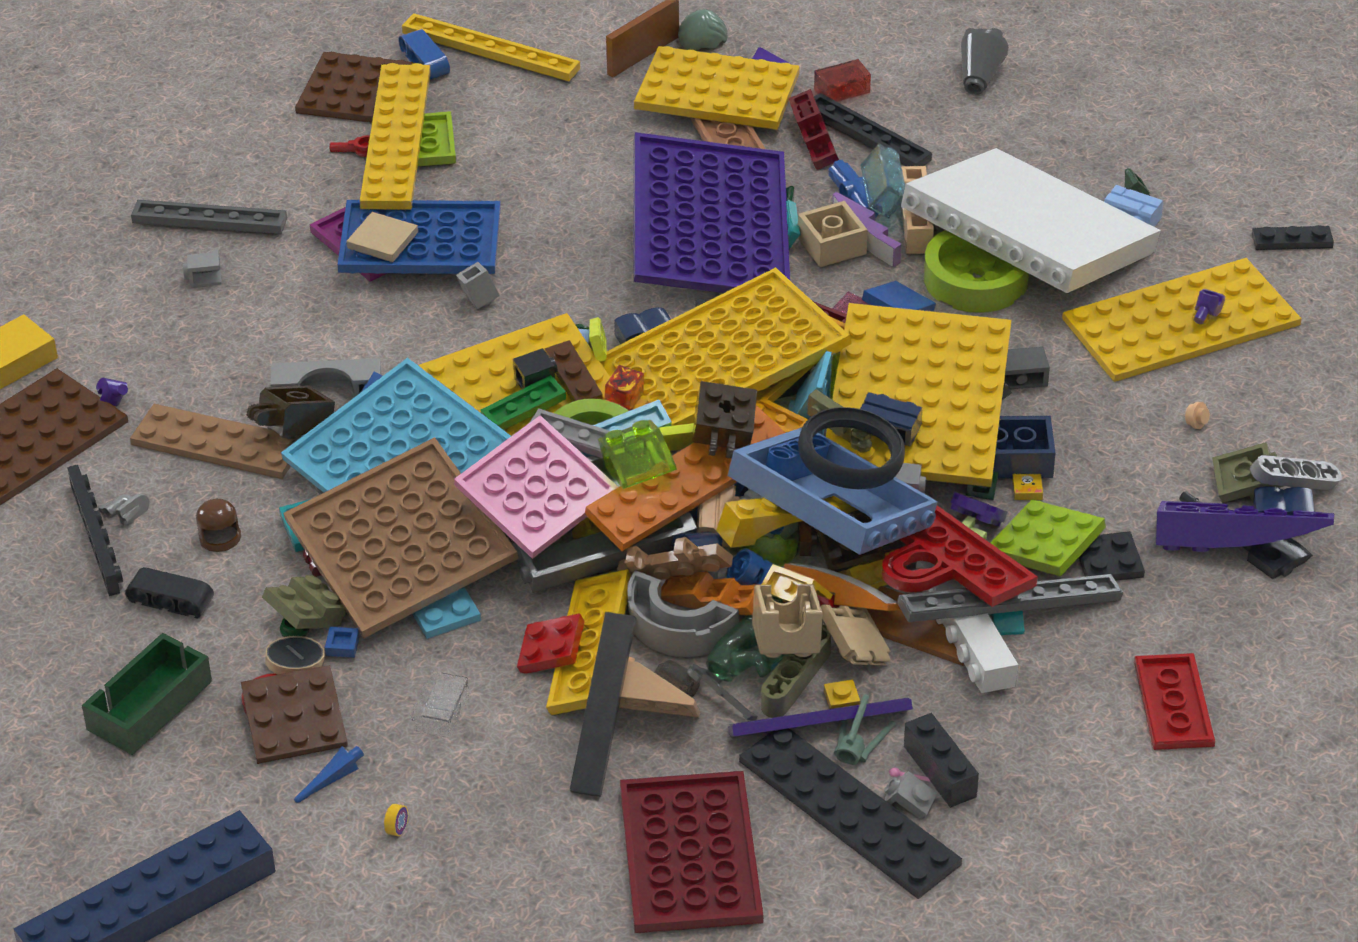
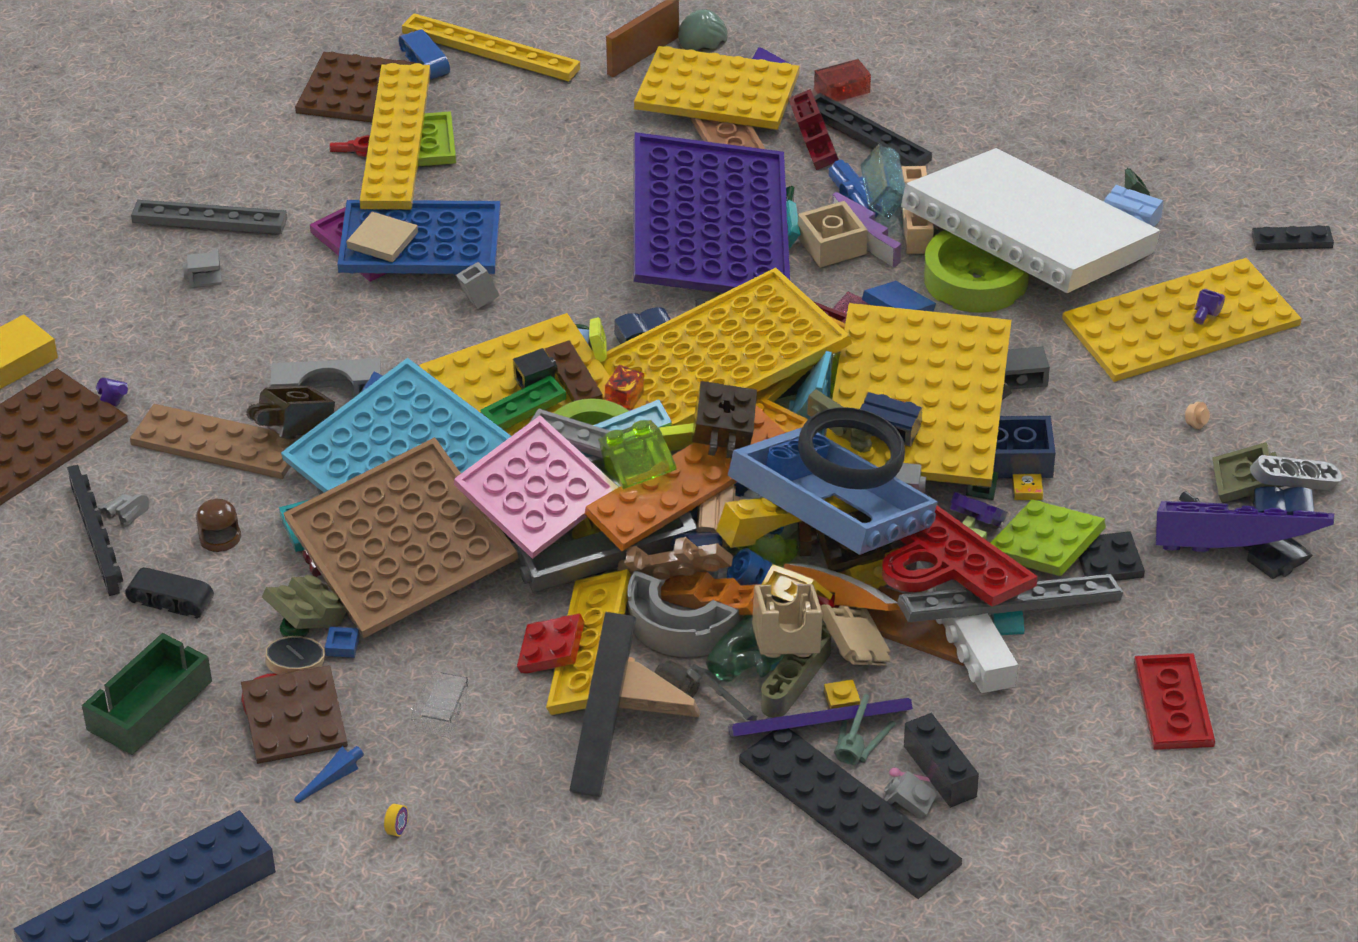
(447, 614): medium azure plate -> none
(690, 852): dark red plate -> none
(981, 57): dark grey cone -> none

